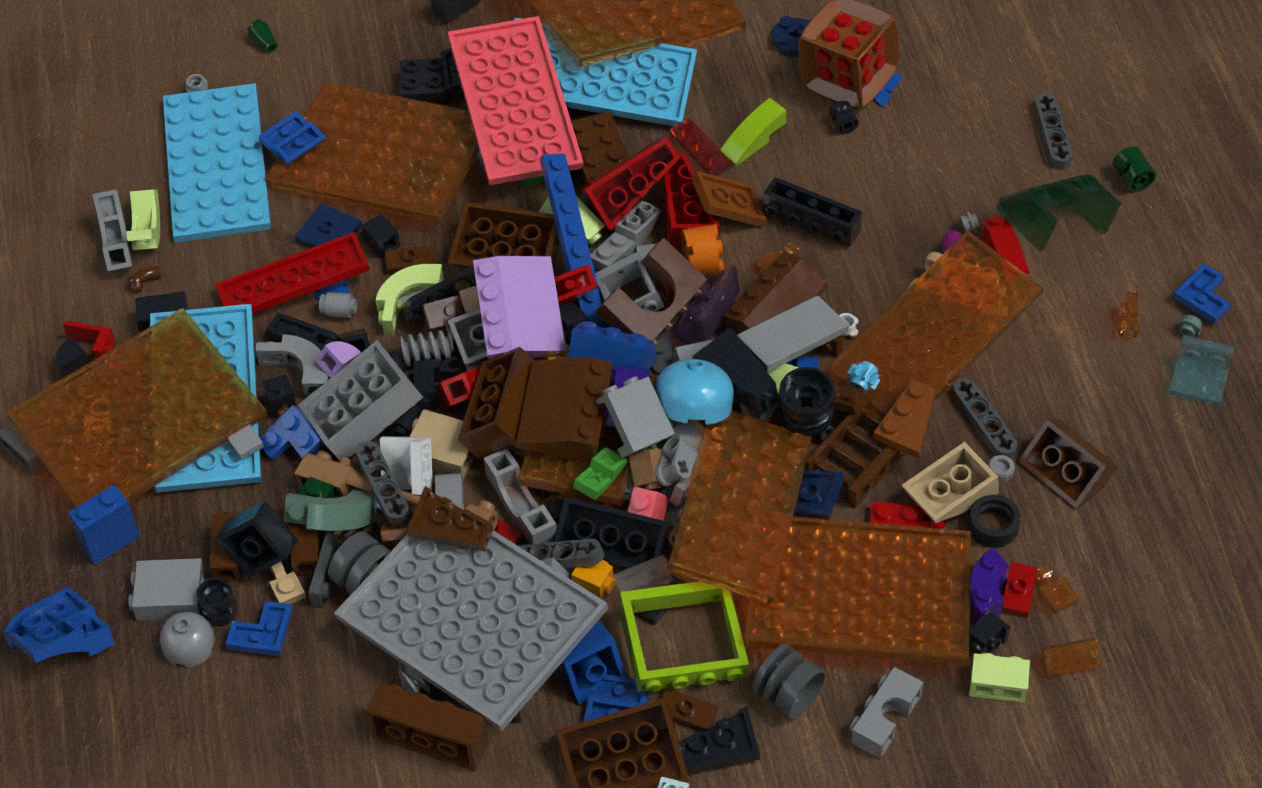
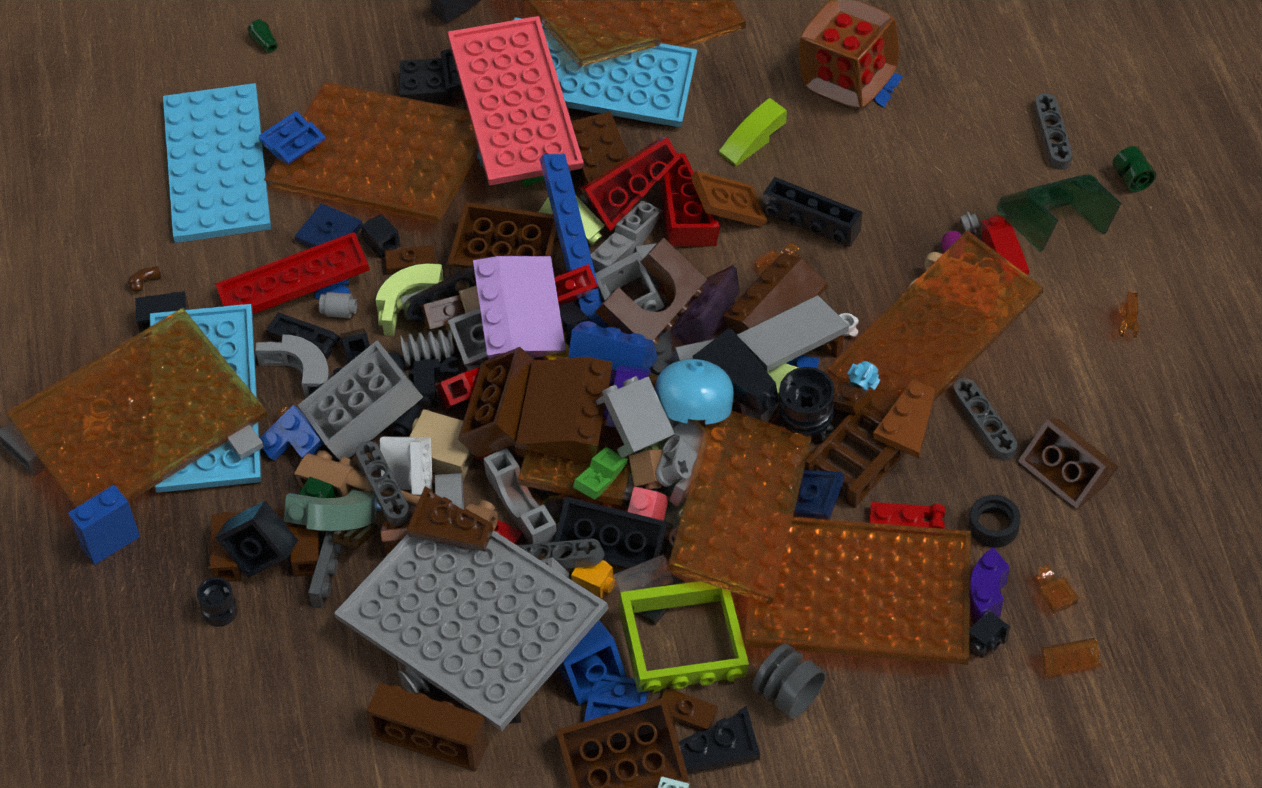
(57, 627): blue slope -> none
(70, 357): black brick -> none
(98, 335): red bracket -> none
(113, 230): light grey arch -> none
(145, 220): yellowish green arch -> none
(165, 588): light grey brick -> none
(187, 639): light grey cylinder -> none
(196, 83): light grey plate -> none
(264, 637): blue plate -> none
(277, 393): black brick -> none
(286, 586): tan plate -> none
(336, 356): lavender brick -> none
(356, 561): dark grey wheel -> none
(700, 147): clear red plate -> none
(703, 249): orange brick -> none
(783, 33): dark blue plate -> none
(843, 117): black wheel -> none
(896, 693): light grey arch -> none
(952, 484): tan slope -> none
(999, 677): yellowish green brick -> none
(1002, 467): light grey tile -> none
(1019, 589): red plate -> none
(1190, 326): sand green plate -> none
(1198, 294): blue plate -> none
(1201, 370): clear light blue bracket -> none

